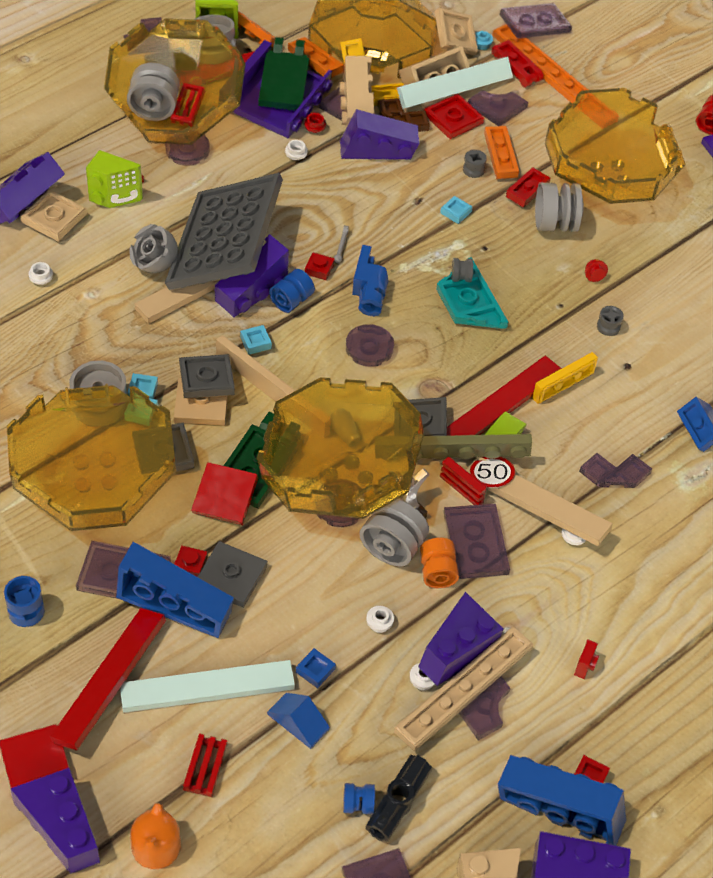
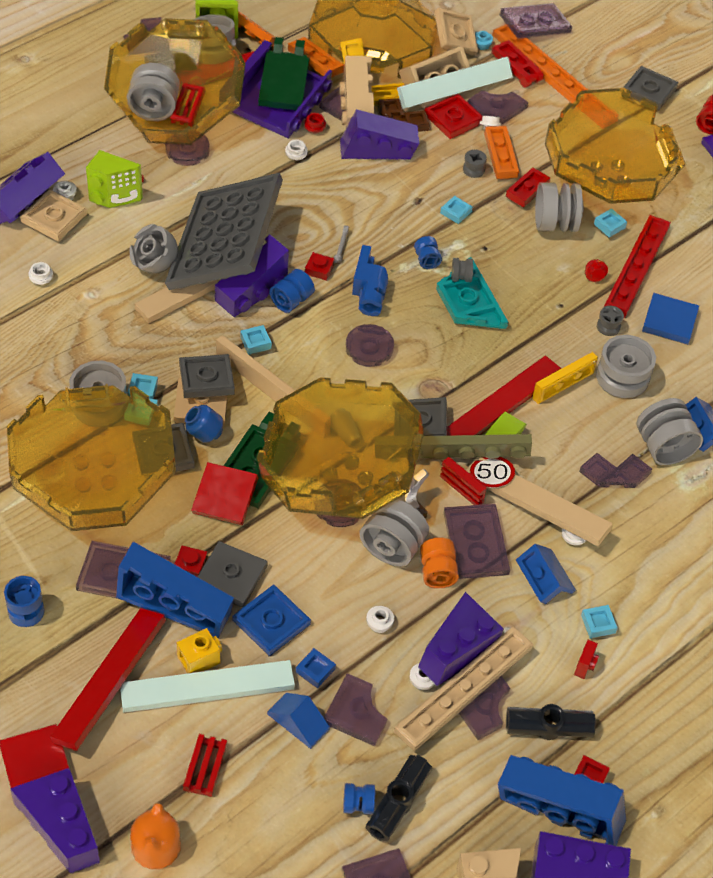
(65, 189): none -> white plate
(199, 651): none -> yellow brick
(204, 423): none -> blue head
(271, 620): none -> blue tile
(354, 712): none -> tile
(428, 252): none -> blue wheel
(489, 121): none -> white plate
(544, 573): none -> blue panel
(567, 722): none -> black piece
(599, 621): none -> medium azure plate
(610, 222): none -> medium azure plate
(626, 366): none -> light grey wheel
(638, 264): none -> red tile
(651, 86): none -> dark grey plate
(669, 431): none -> light grey wheel
(670, 318): none -> blue tile

